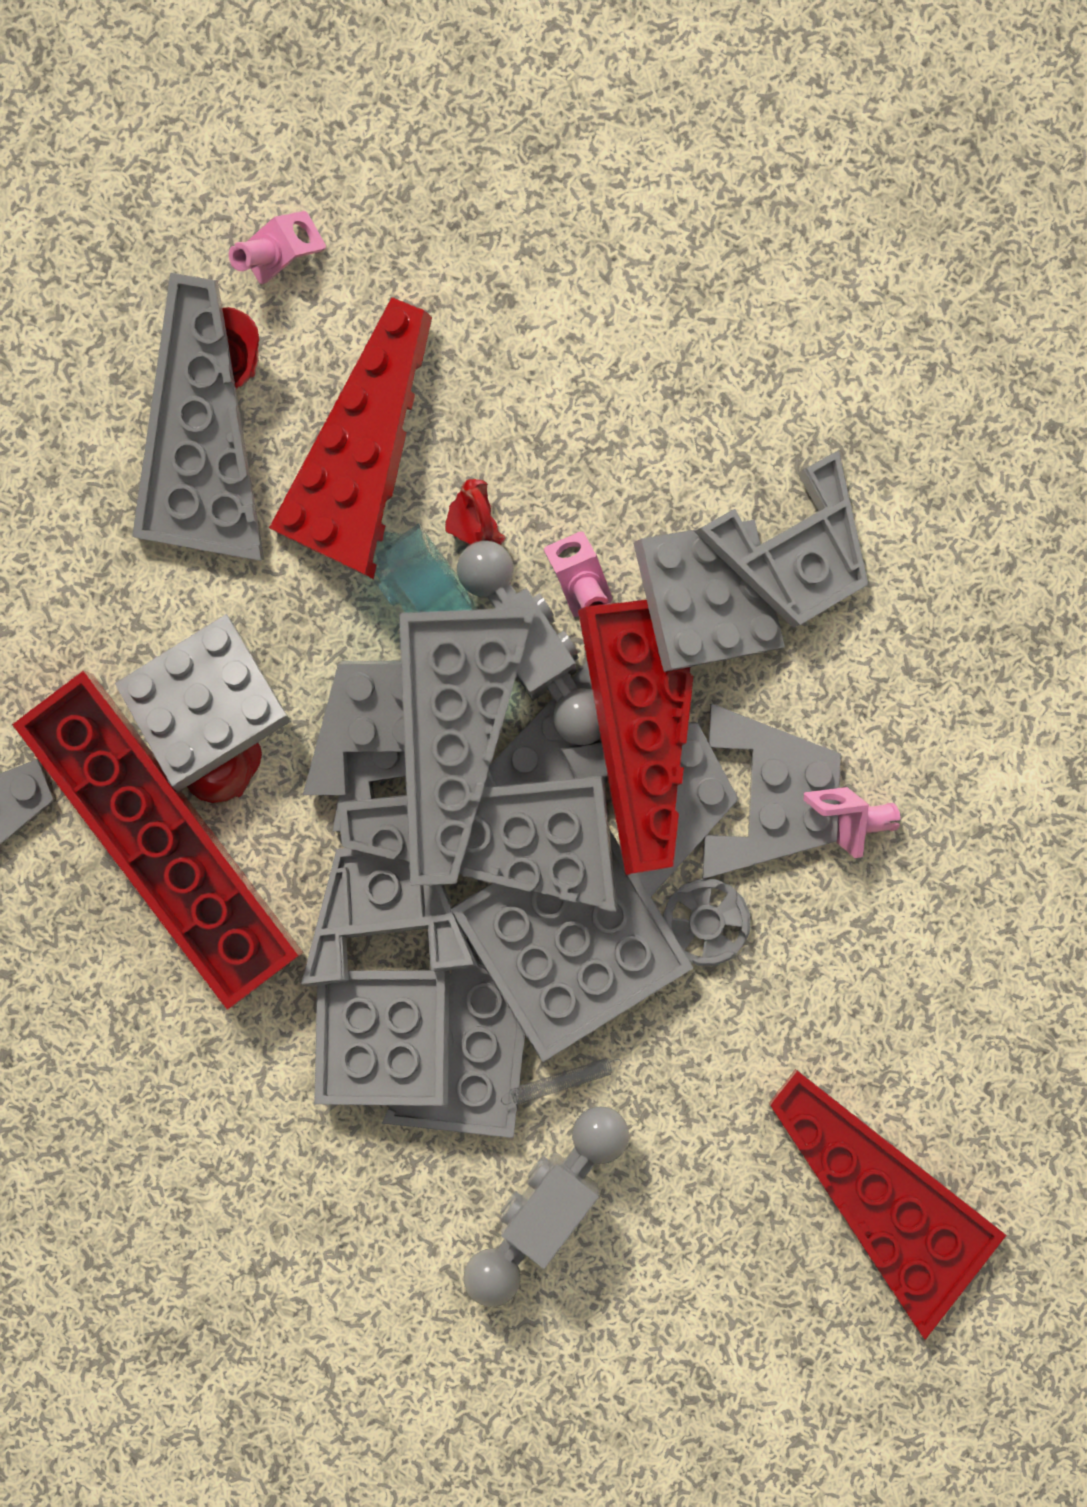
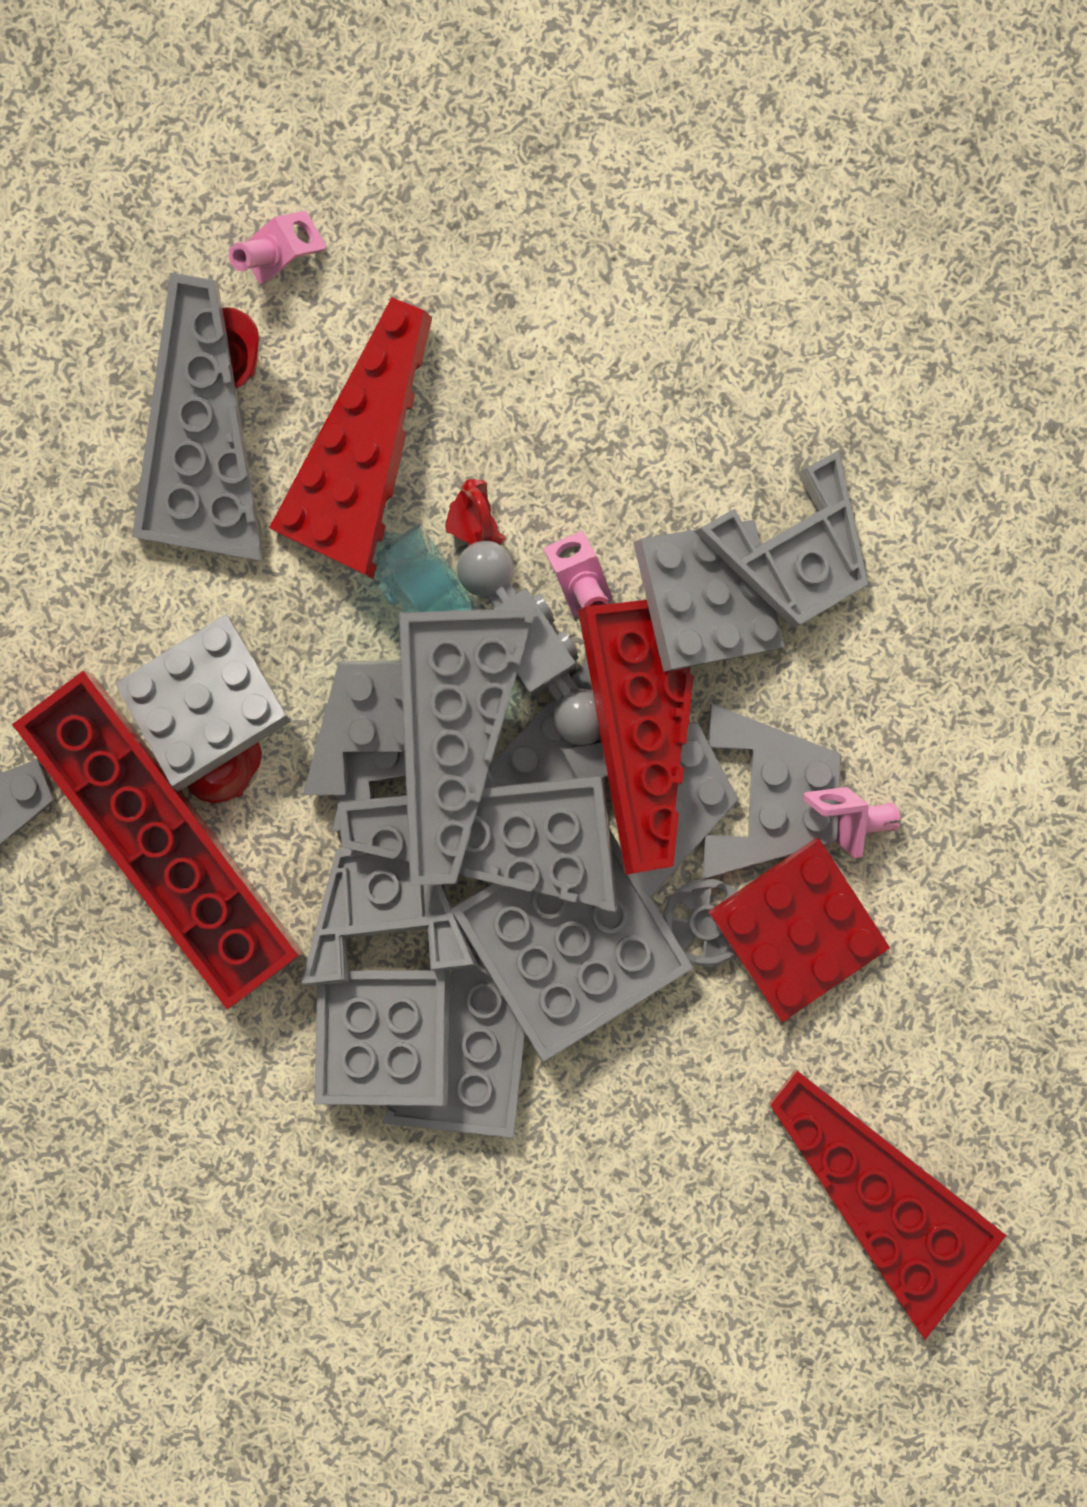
(548, 1209): light grey brick -> none
(566, 1079): light grey piece -> none
(799, 929): none -> red plate

